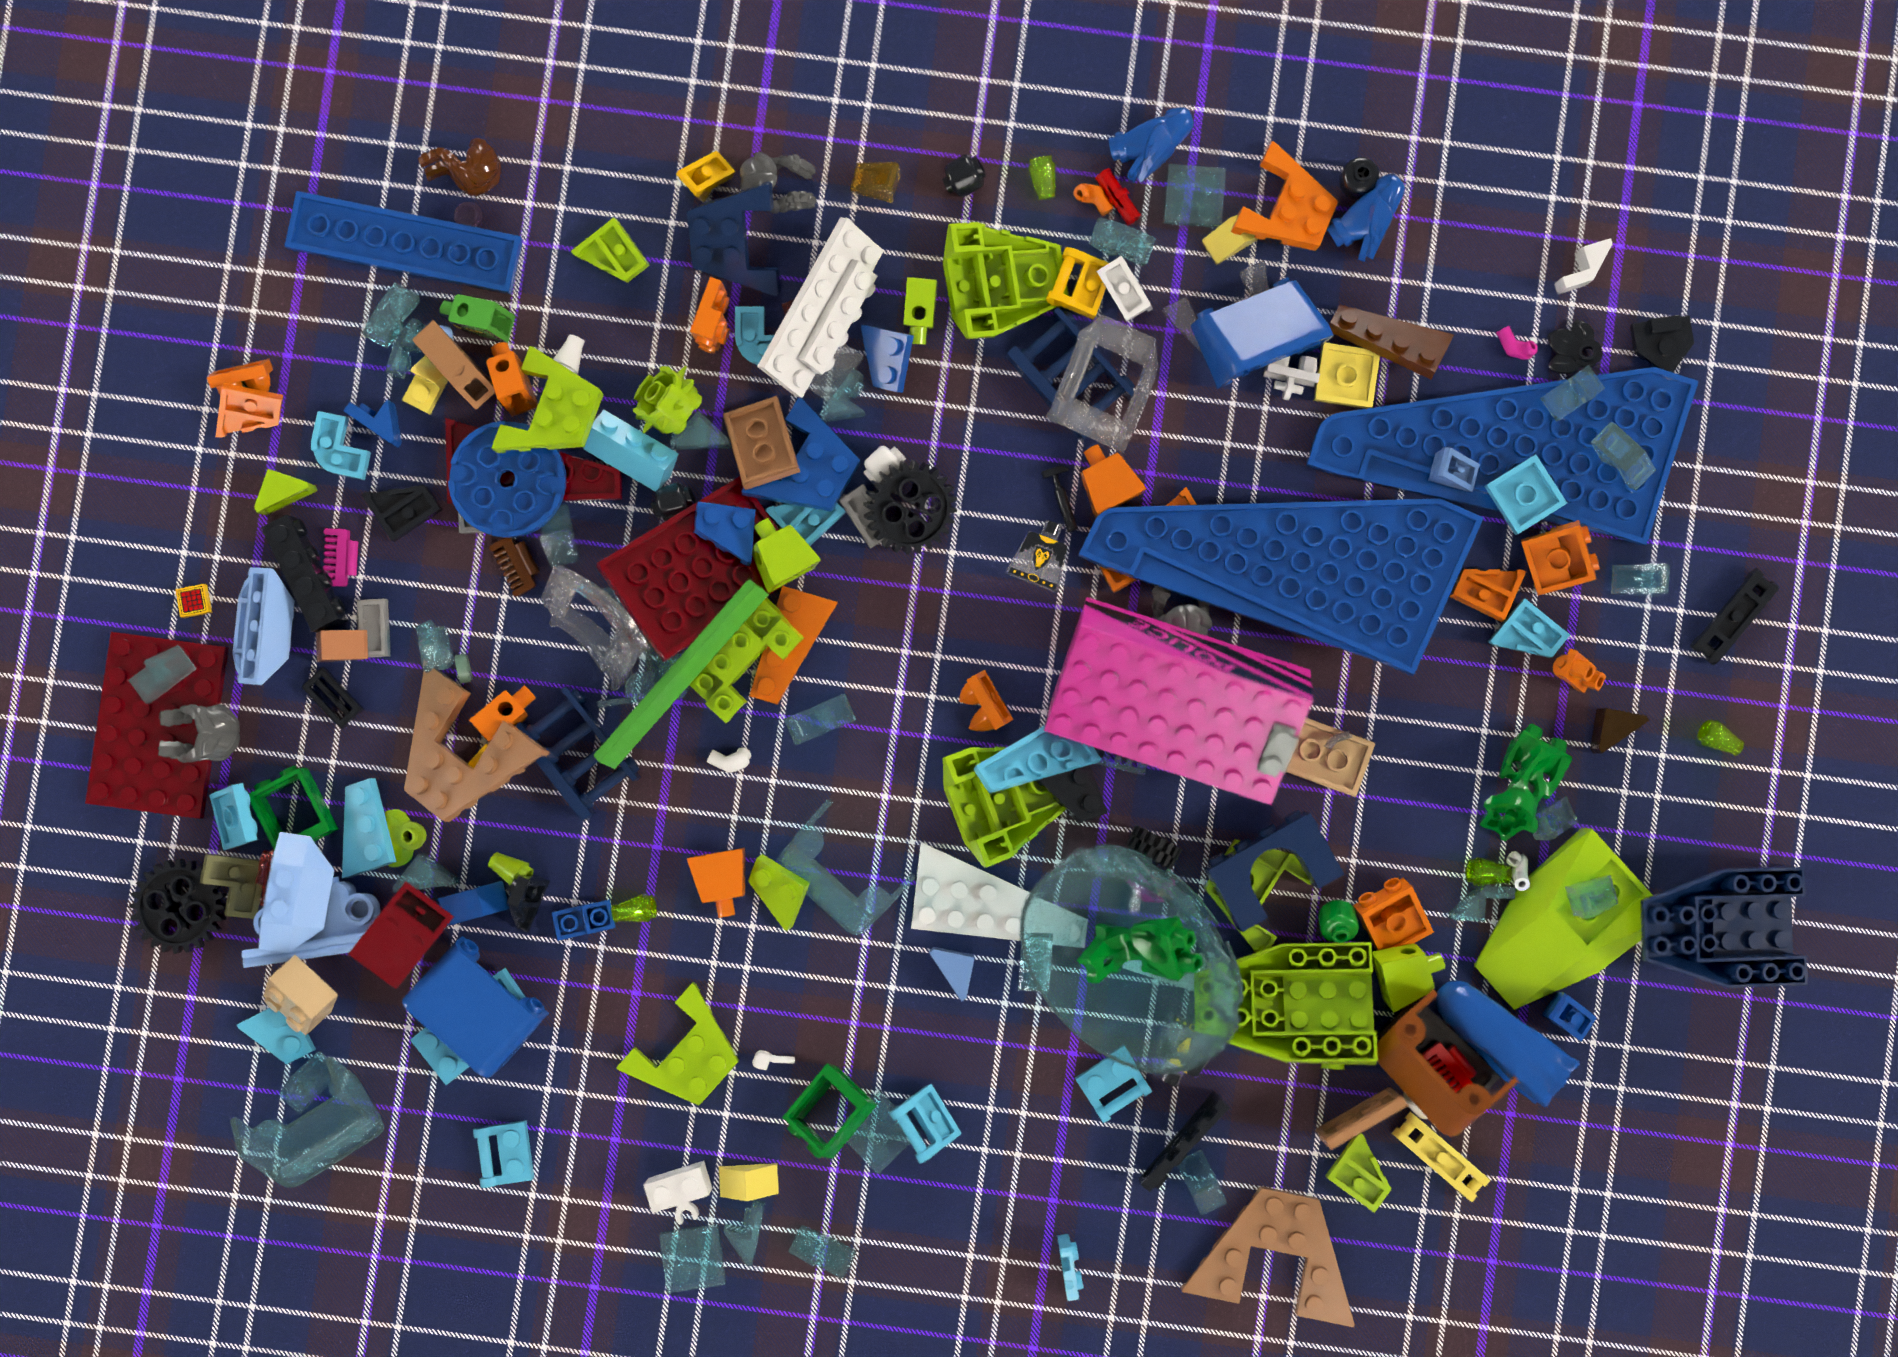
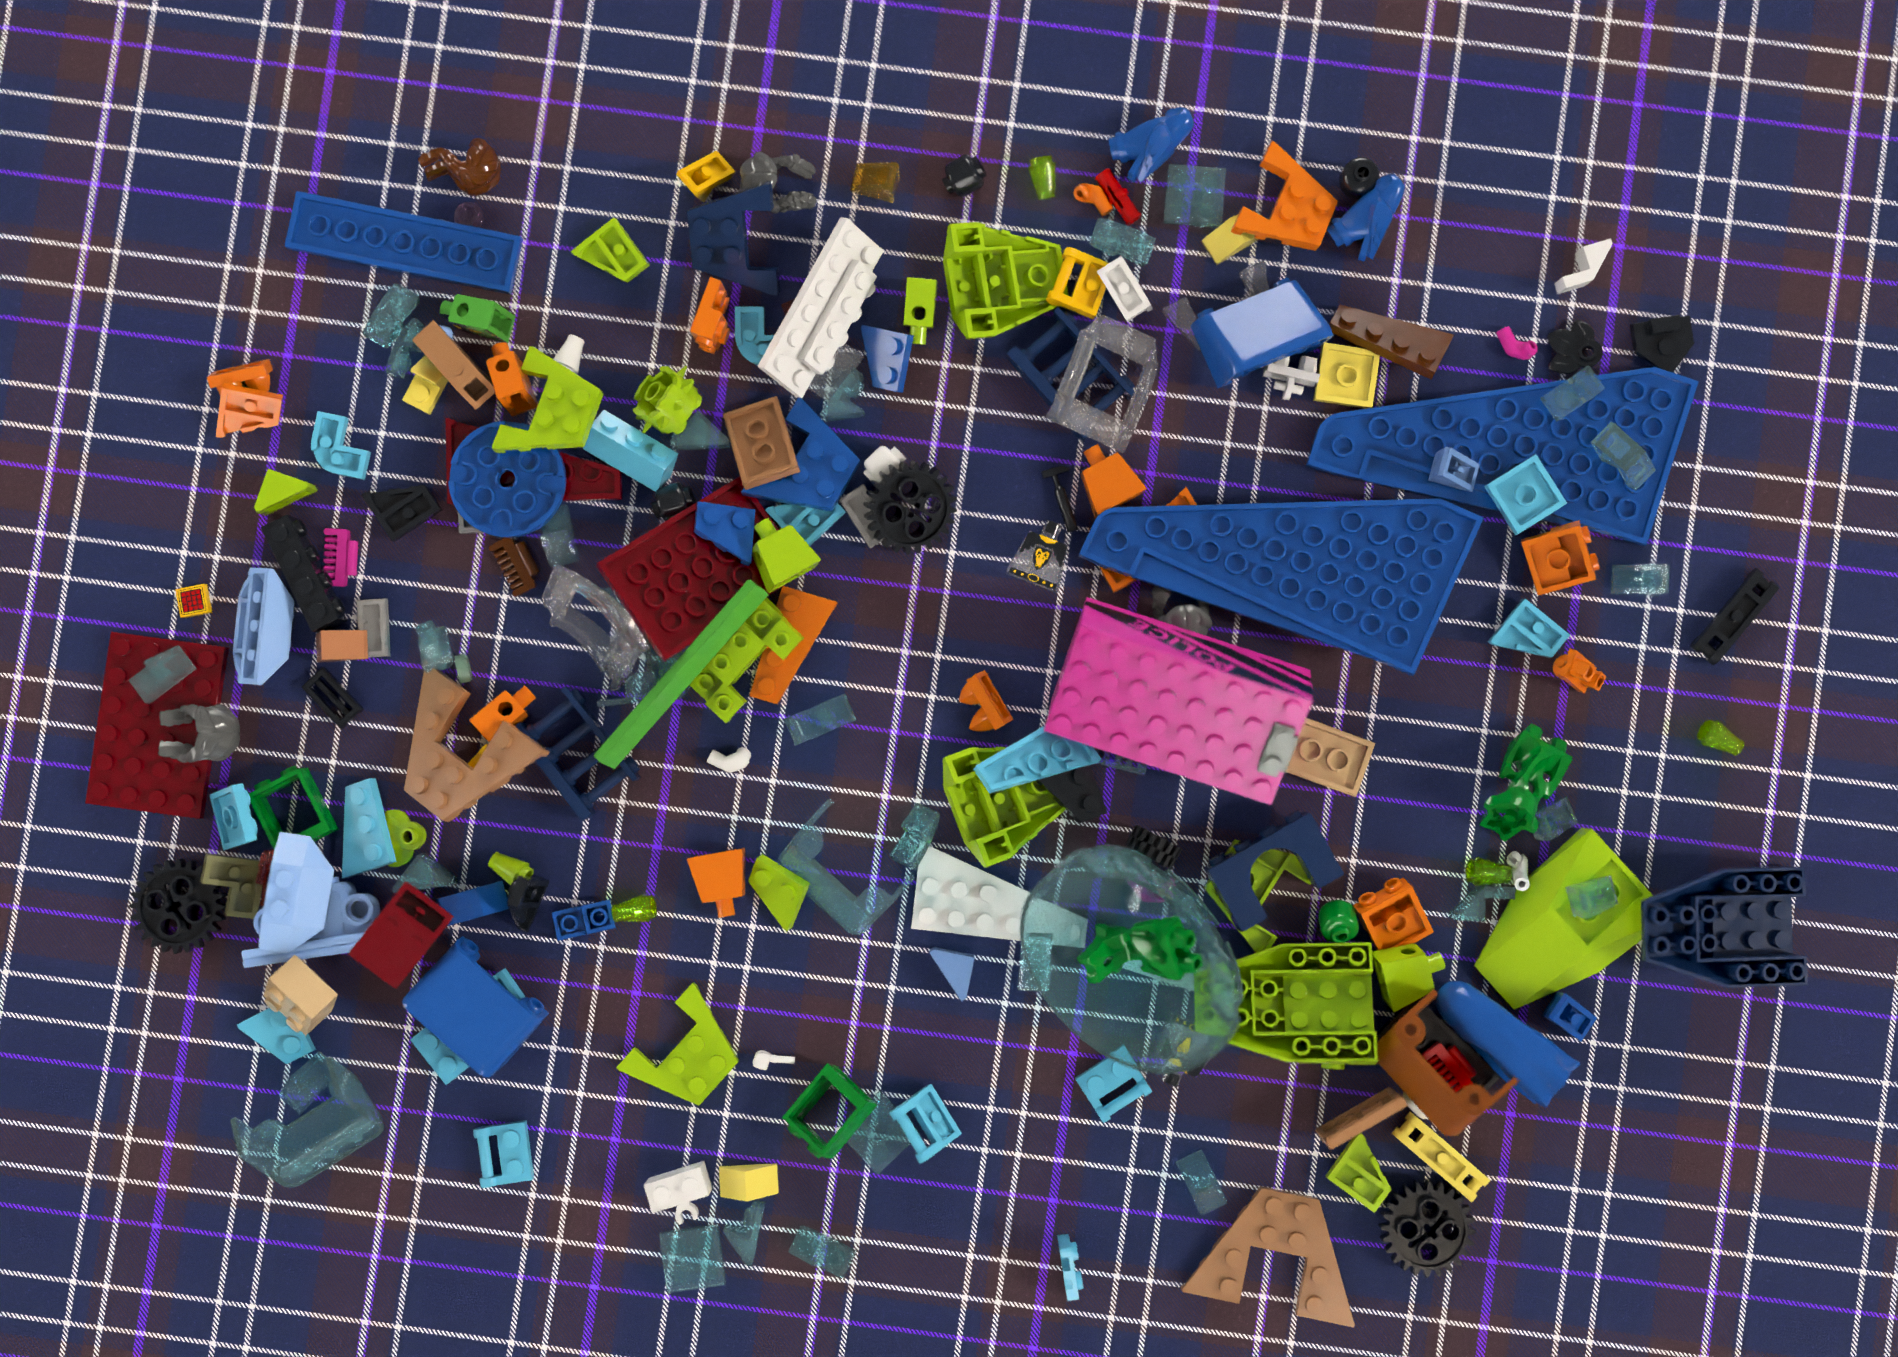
(383, 424): blue slope -> none
(919, 832): none -> clear light blue slope
(1190, 1134): black wing -> none
(1336, 739): light grey leg -> none
(1445, 1247): none -> black gear
(1488, 590): orange wing -> none
(1612, 727): dark brown slope -> none

